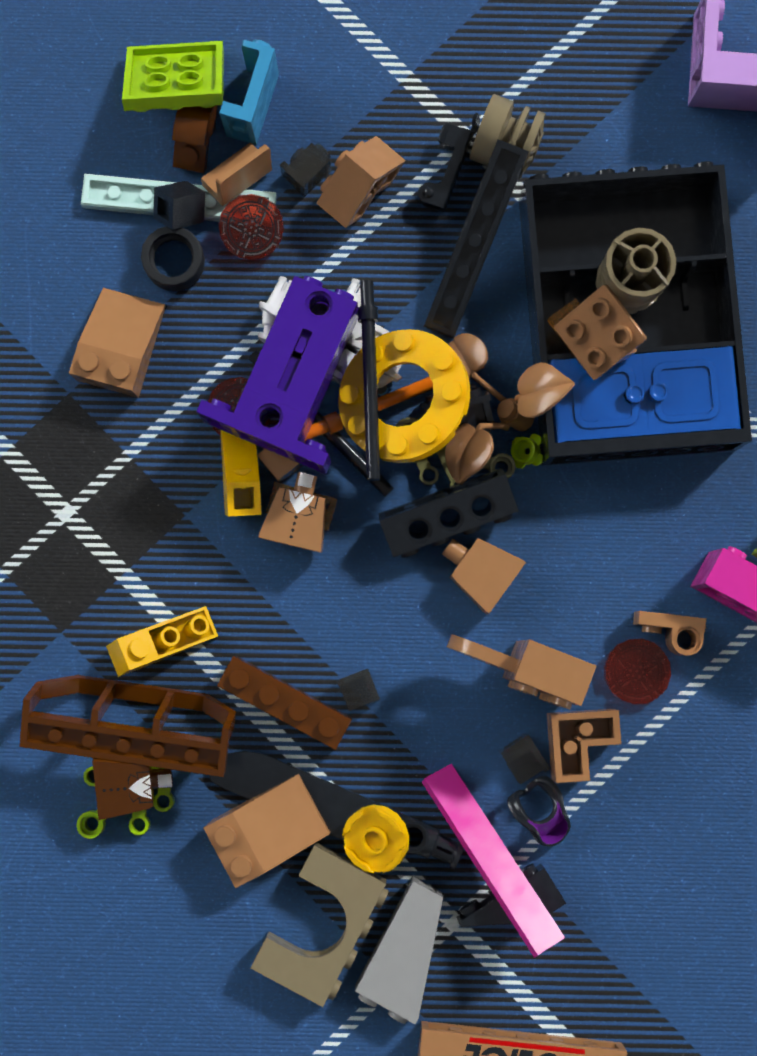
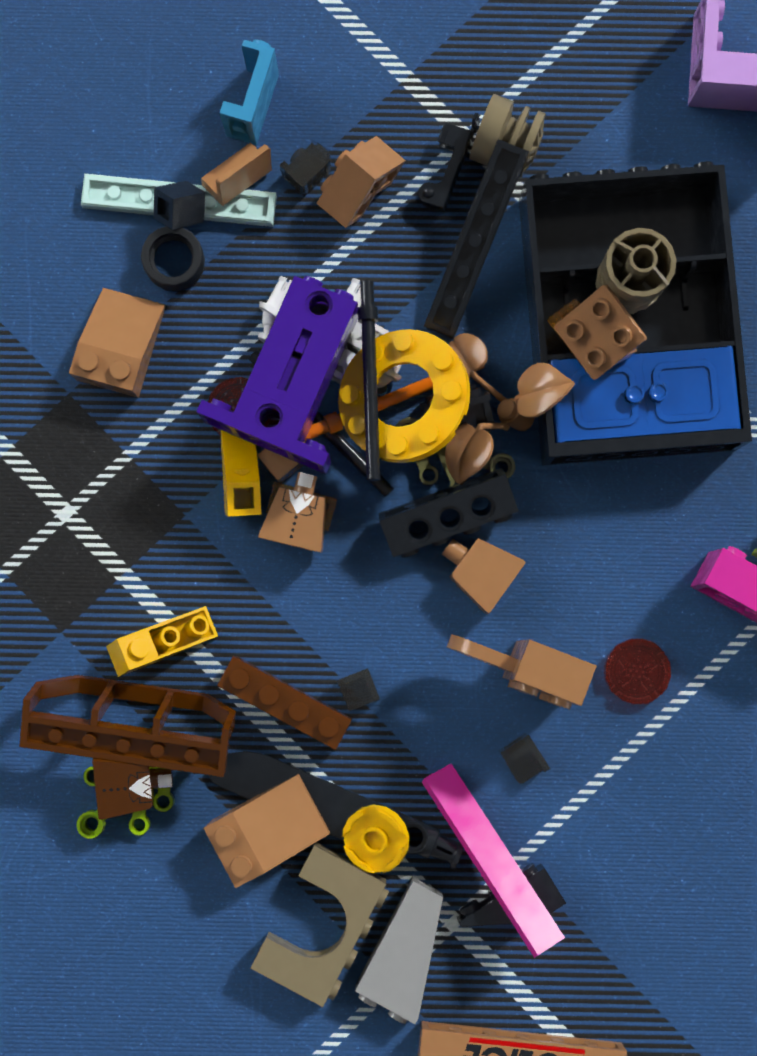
(173, 76): lime plate -> none
(192, 135): reddish brown brick -> none
(251, 226): clear red tile -> none
(519, 448): lime plate -> none
(551, 829): black piece -> none
(572, 734): medium nougat brick -> none
(674, 624): medium nougat plate -> none

